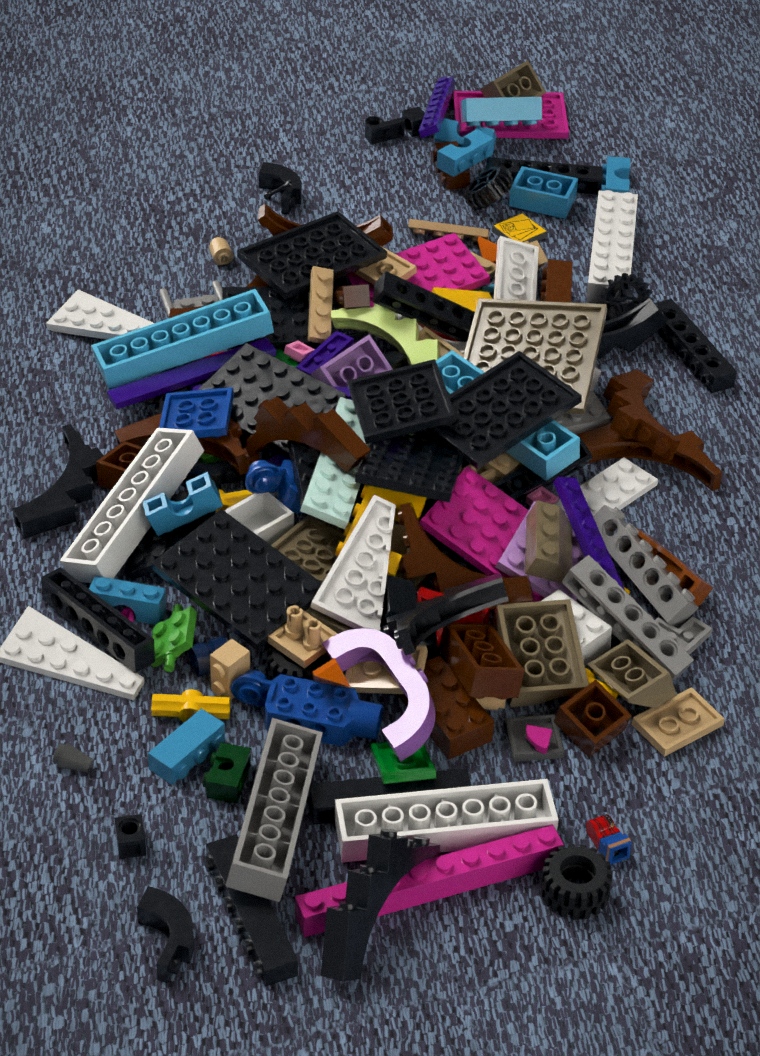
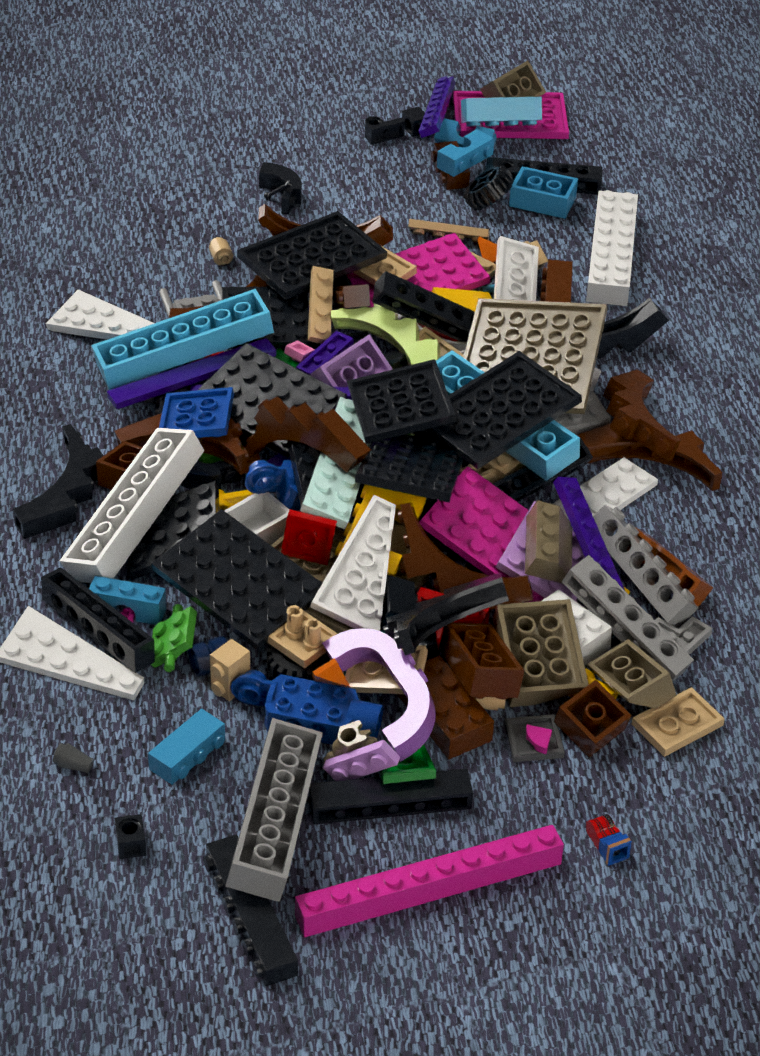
(167, 514): dark azure arch -> none
(171, 917): black arch -> none
(188, 704): yellow piece -> none
(227, 772): dark green brick -> none
(308, 537): none -> red plate
(350, 739): none -> dark tan animal
(362, 761): none -> lavender plate
(367, 889): black arch -> none
(447, 816): white brick -> none
(520, 229): yellow tile -> none
(541, 494): bright pink plate -> none
(572, 897): black tyre -> none
(616, 175): dark azure arch -> none
(623, 285): black gear -> none
(695, 349): black brick -> none

